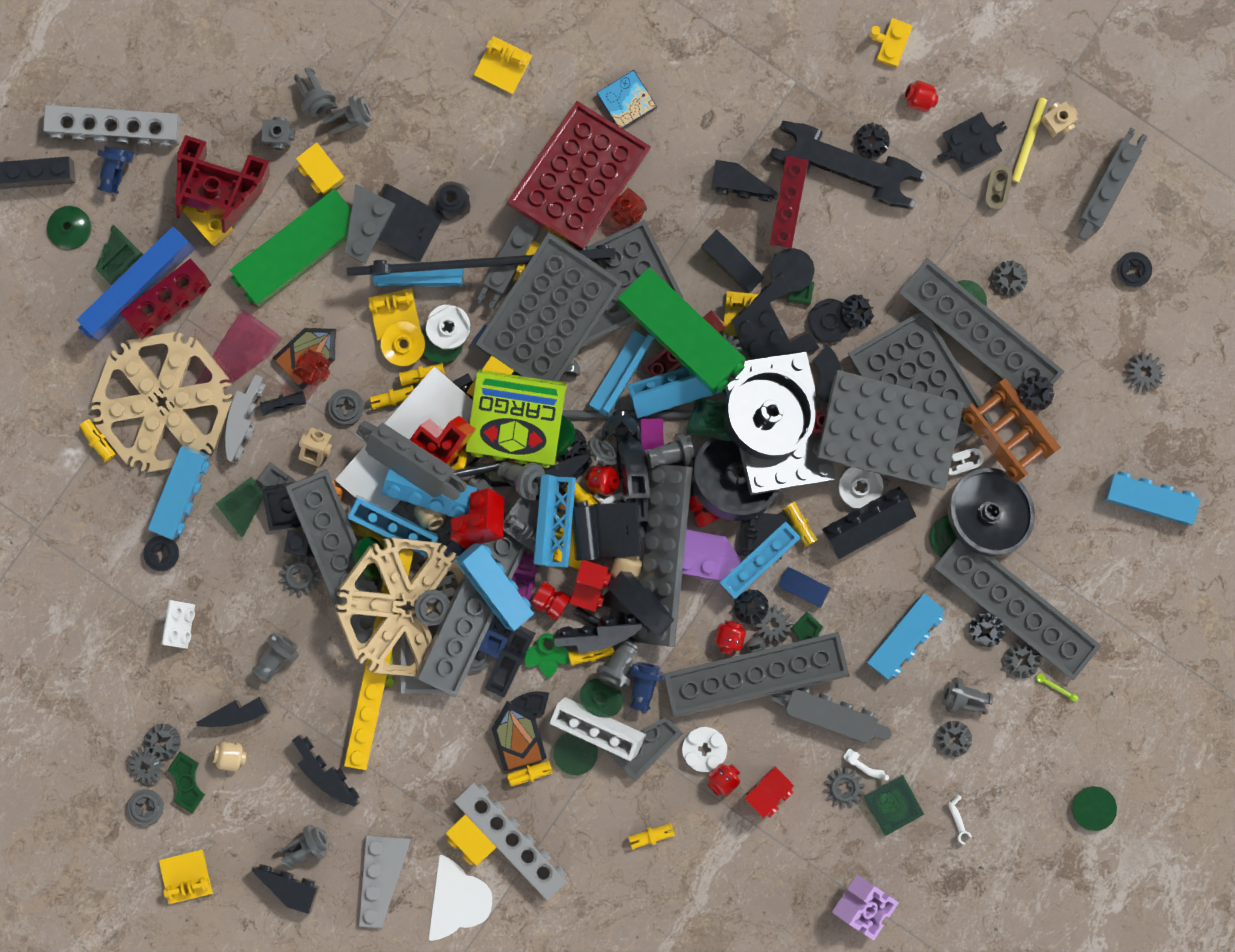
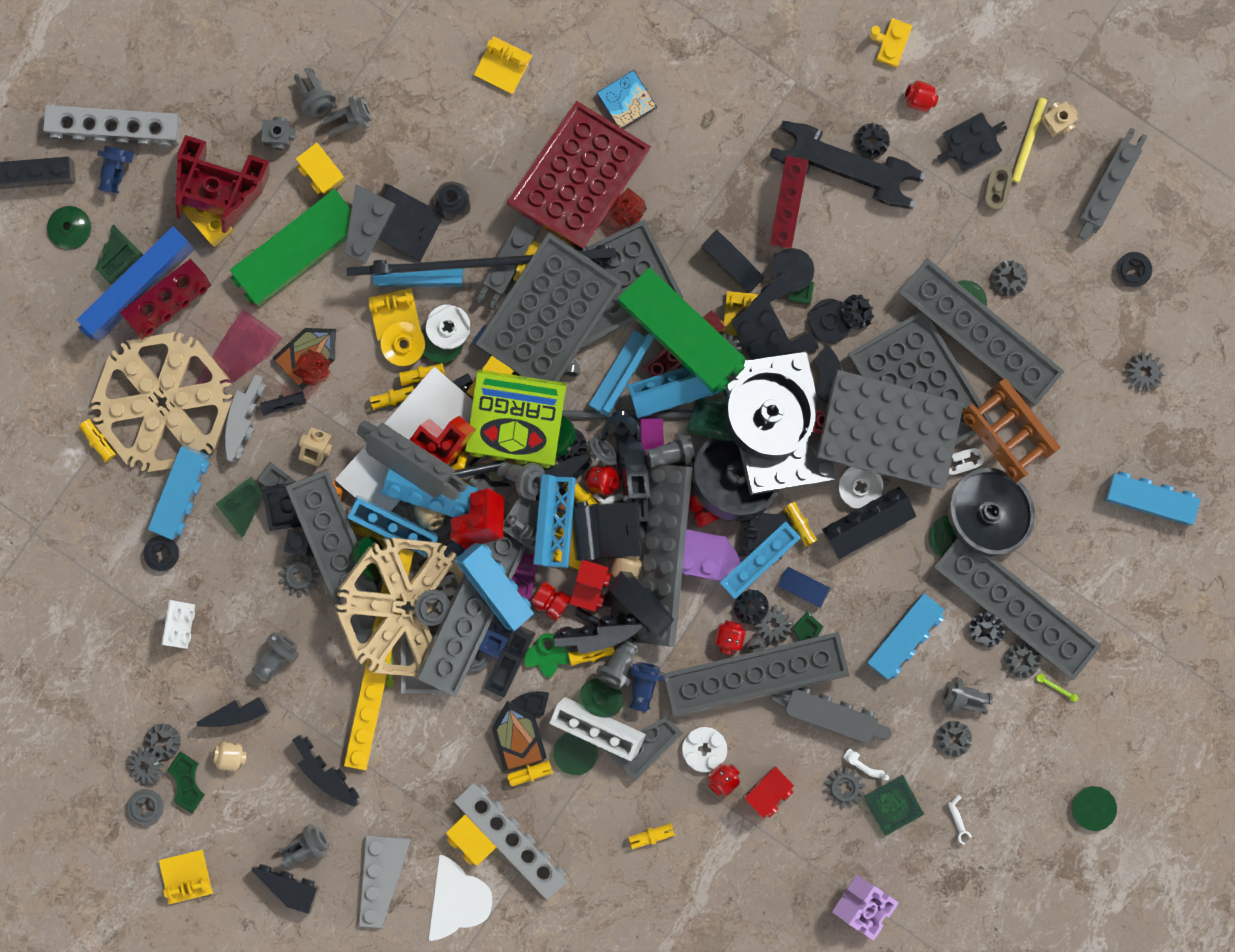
(339, 399): dark grey gear -> none
(736, 179): black slope -> none
(1027, 388): black gear -> none

